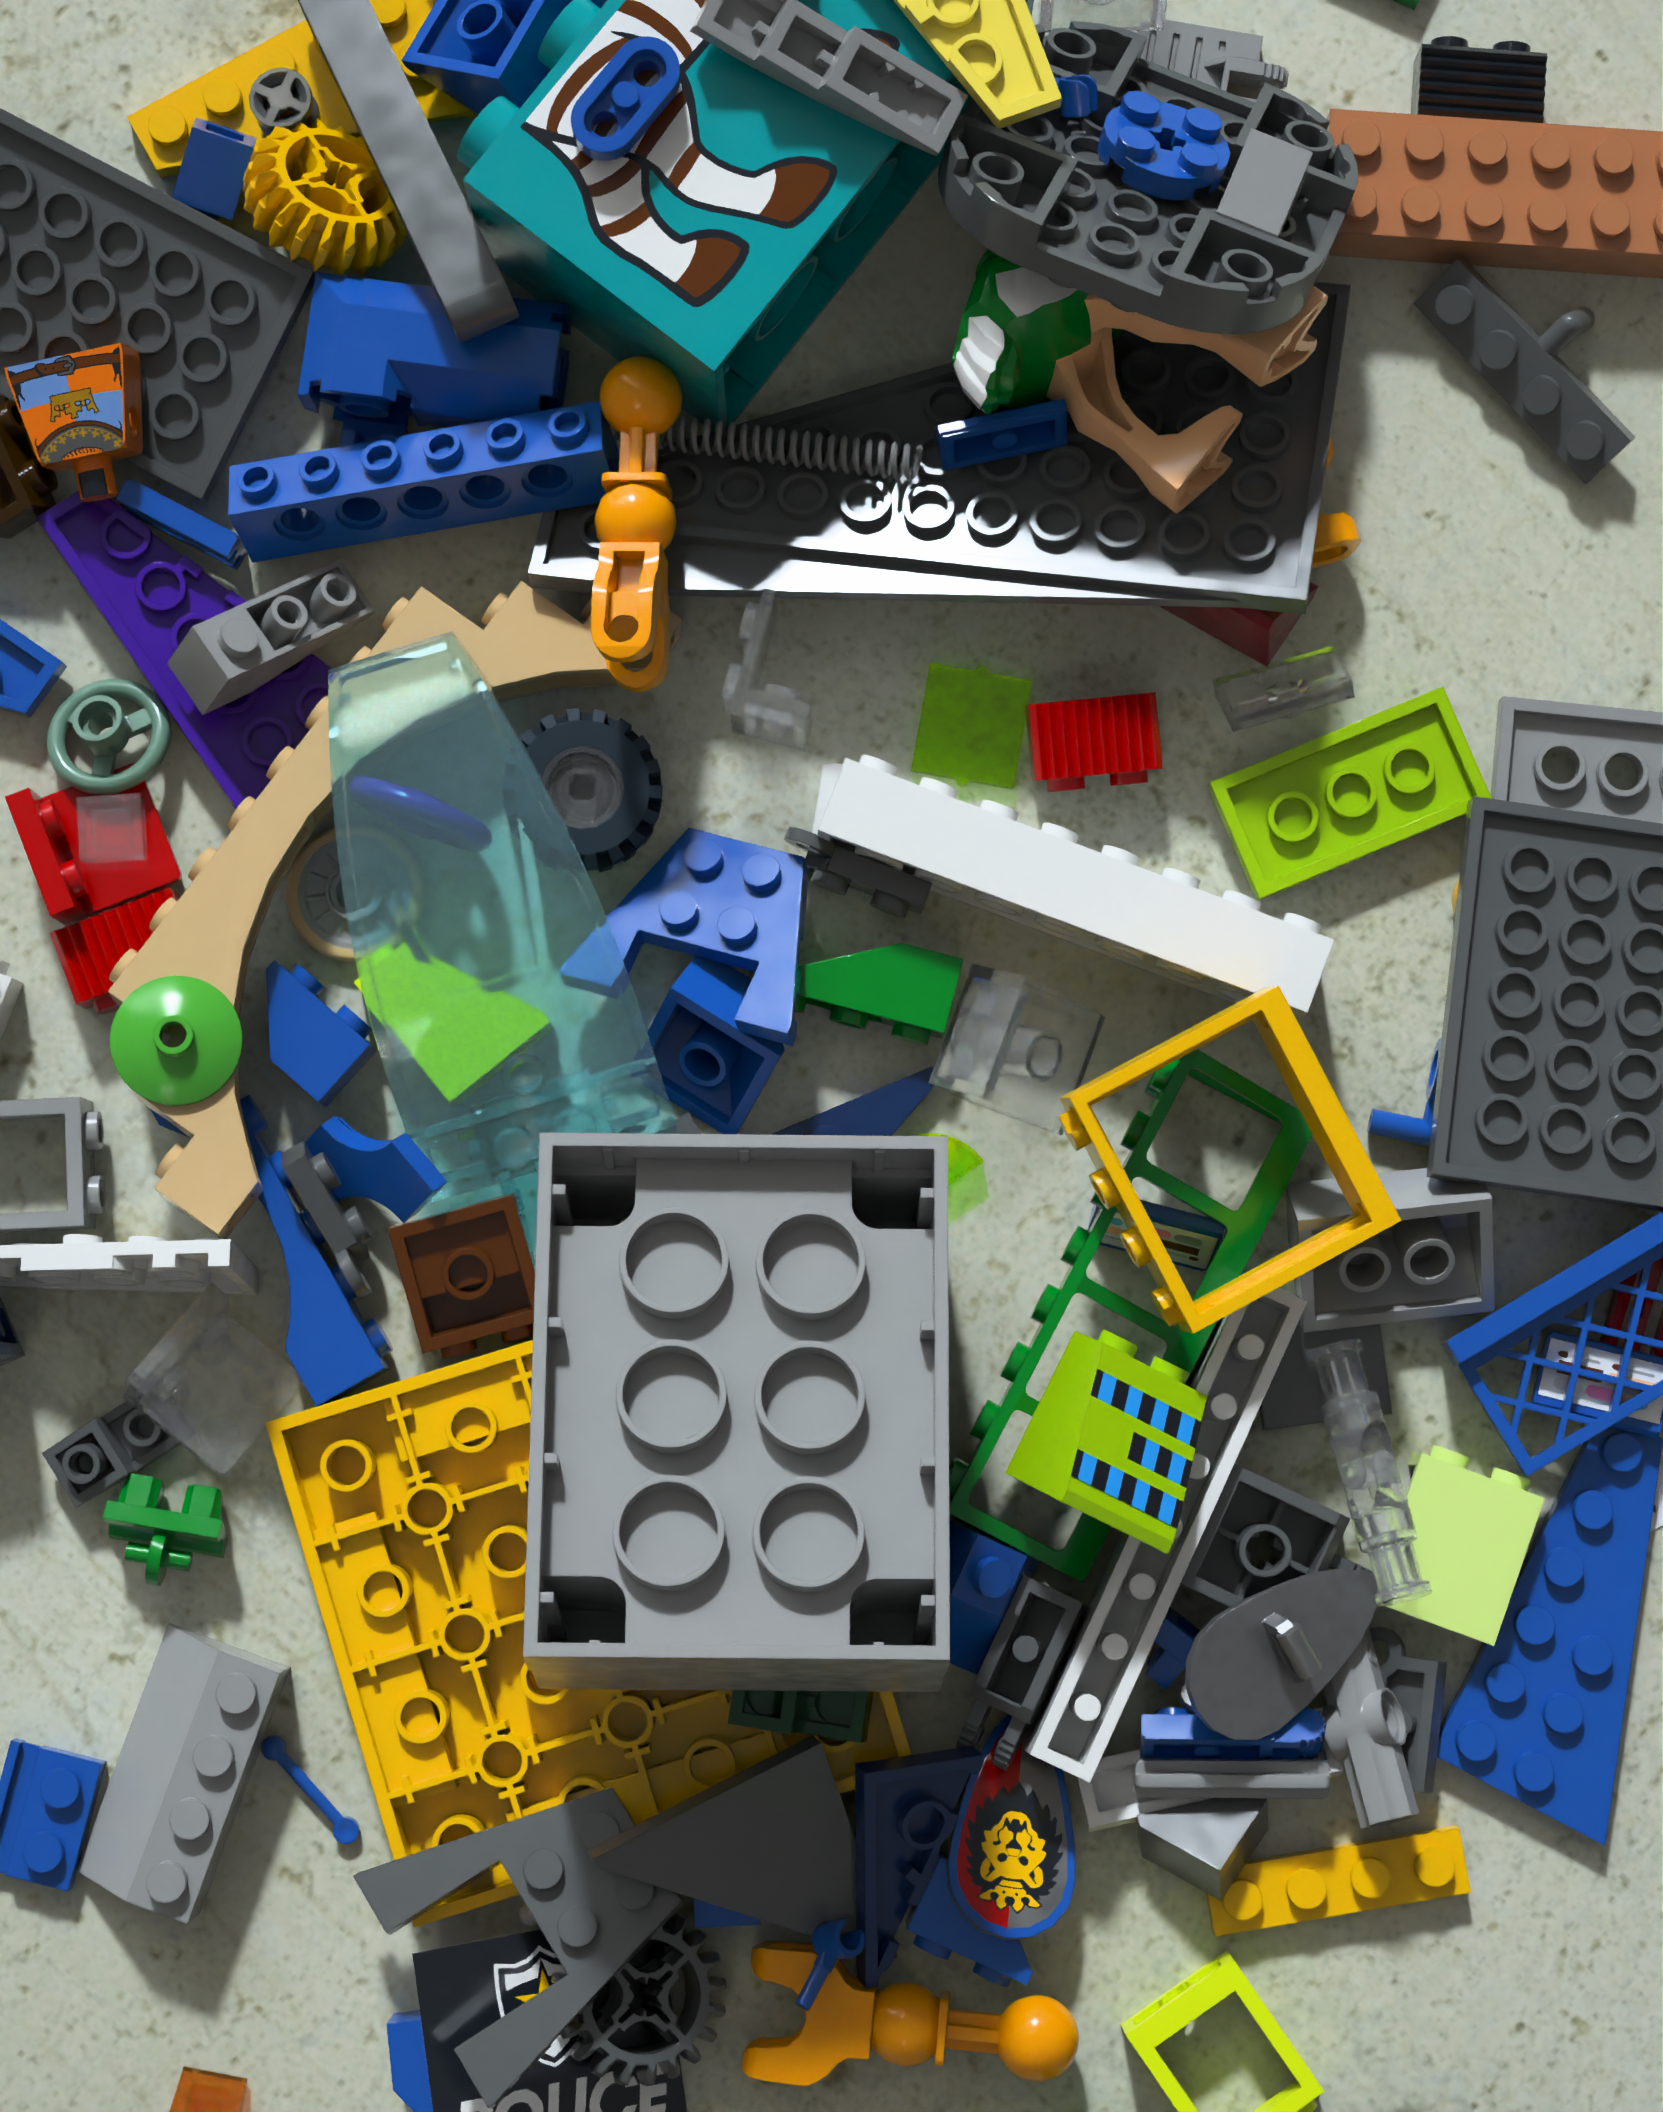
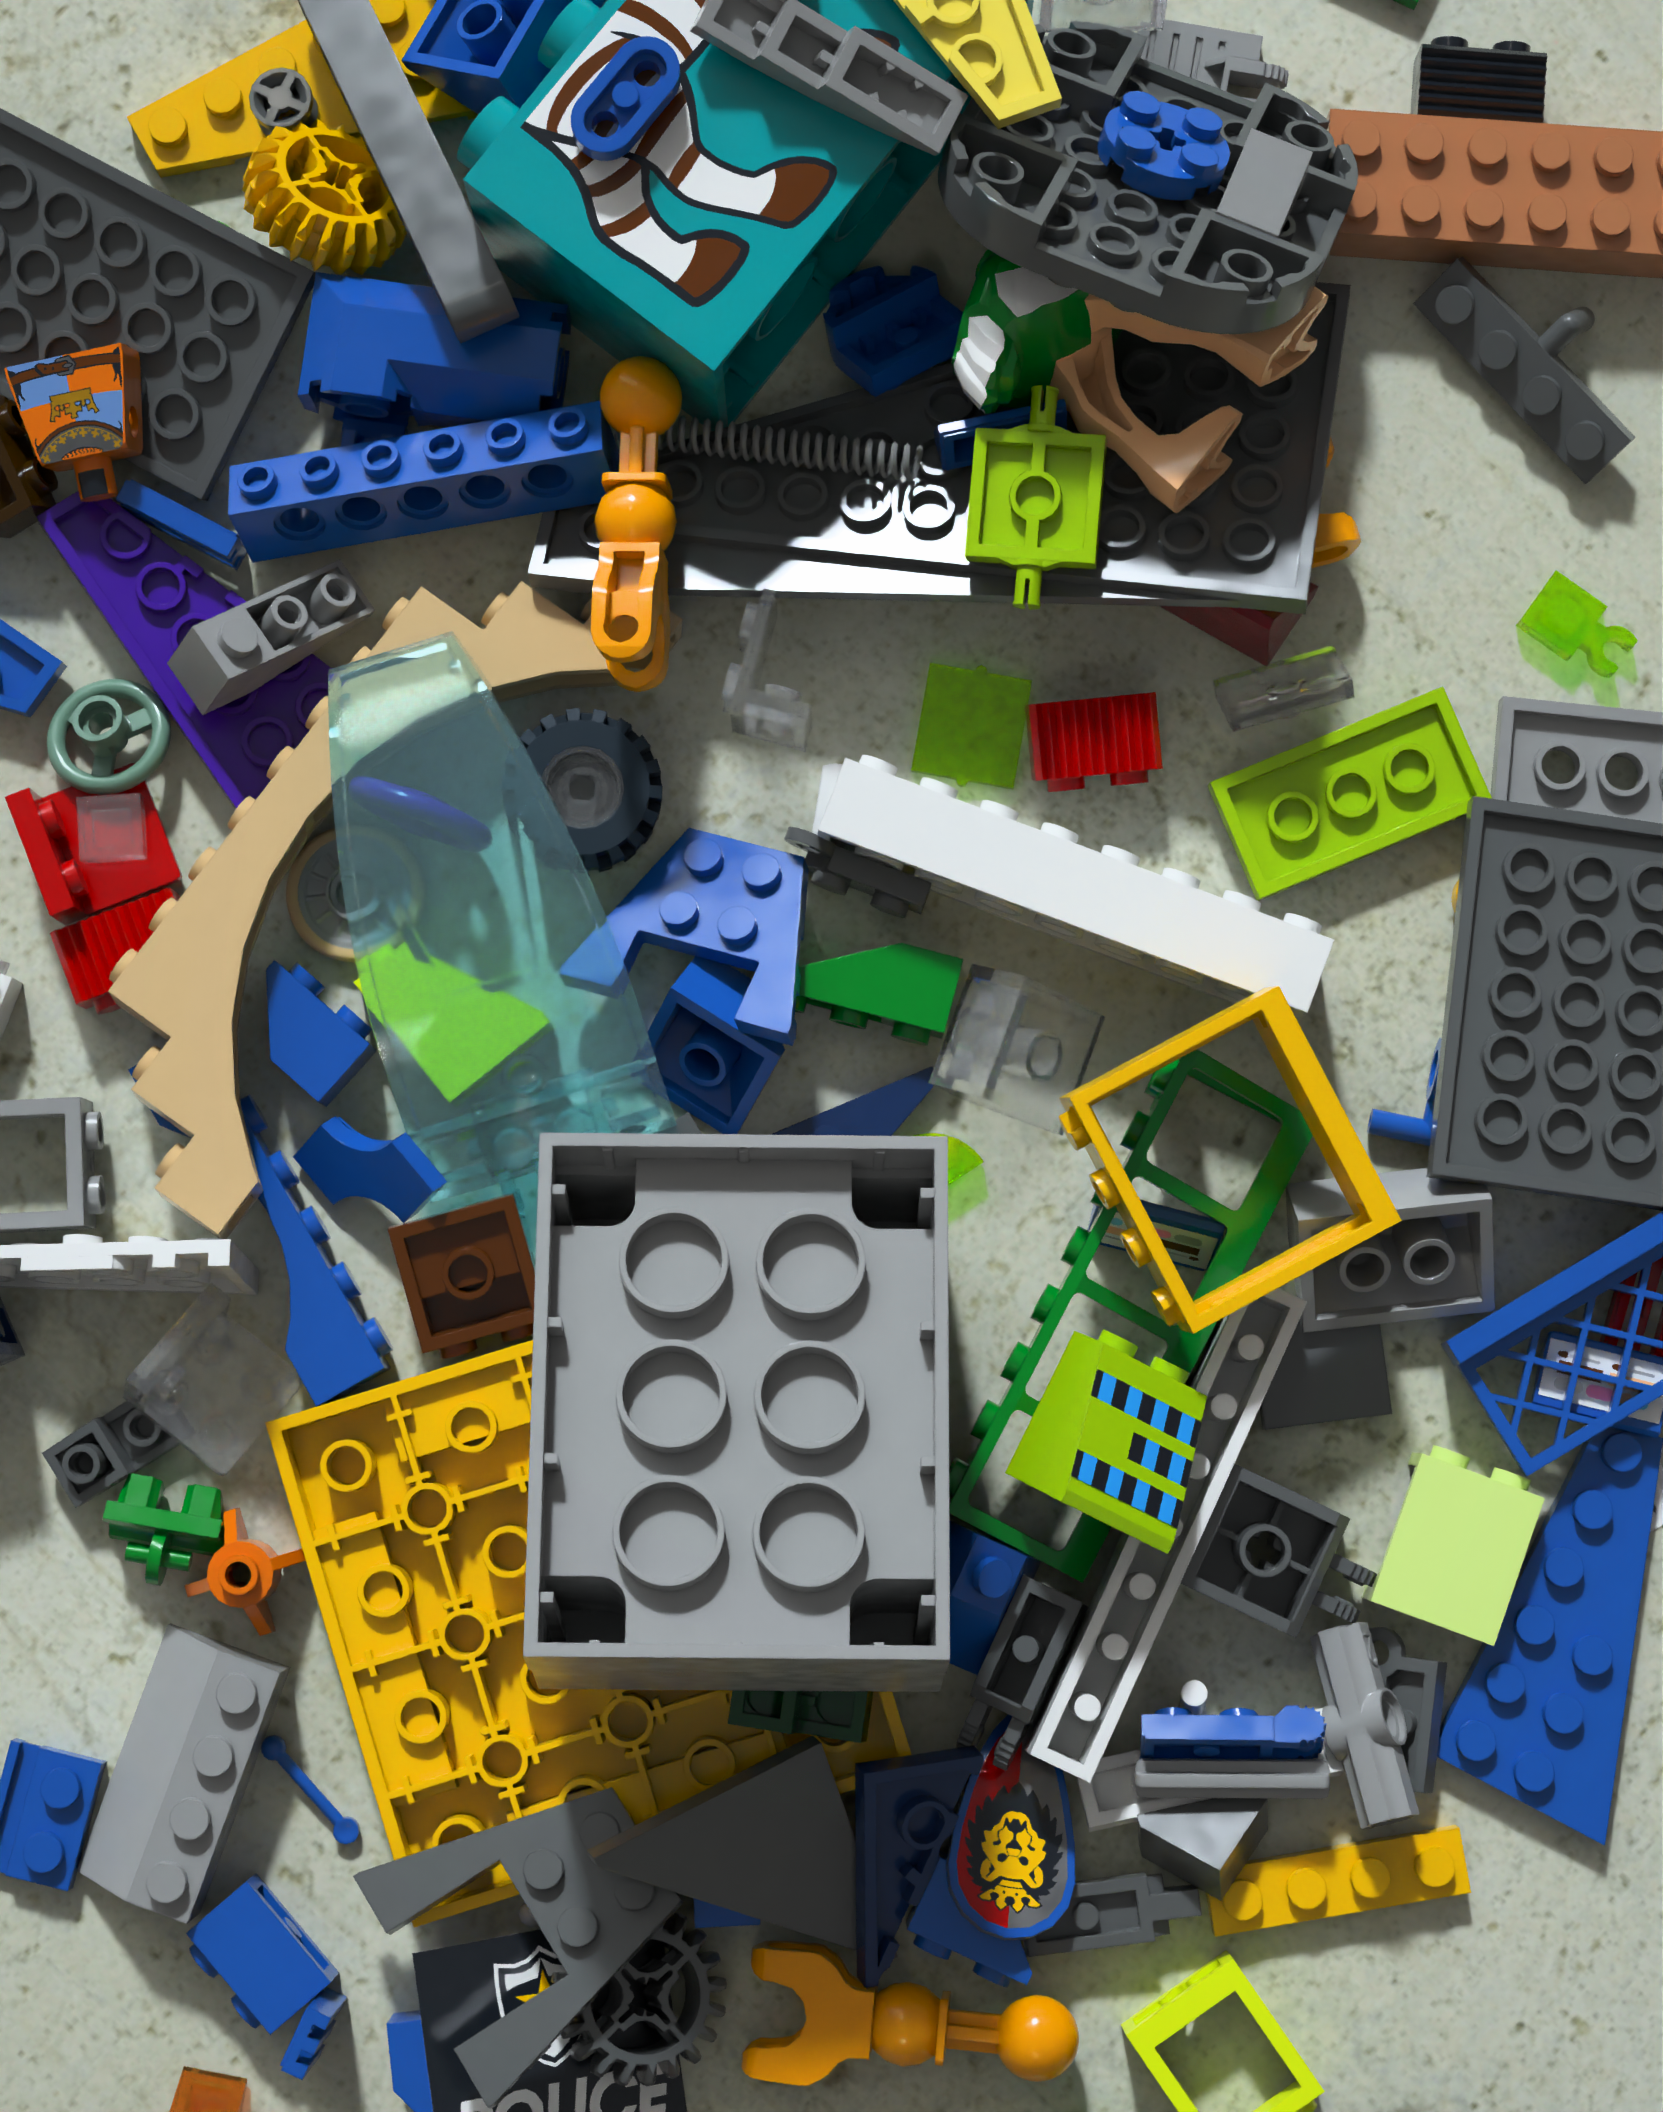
(183, 1072): bright green dish -> none
(213, 169): blue brick -> none
(260, 1955): none -> blue brick
(264, 1568): none -> orange brick
(312, 2032): none -> blue tile
(342, 1229): dark grey hinge -> none
(829, 1949): blue hand -> none
(889, 327): none -> blue slope
(1035, 497): none -> lime plate
(1078, 95): blue hand -> none
(1116, 1914): none -> dark grey hinge
(1174, 1643): blue tile -> none
(1277, 1651): flat silver shield -> none
(1355, 1423): clear piece -> none
(1567, 619): none -> clear neon green plate

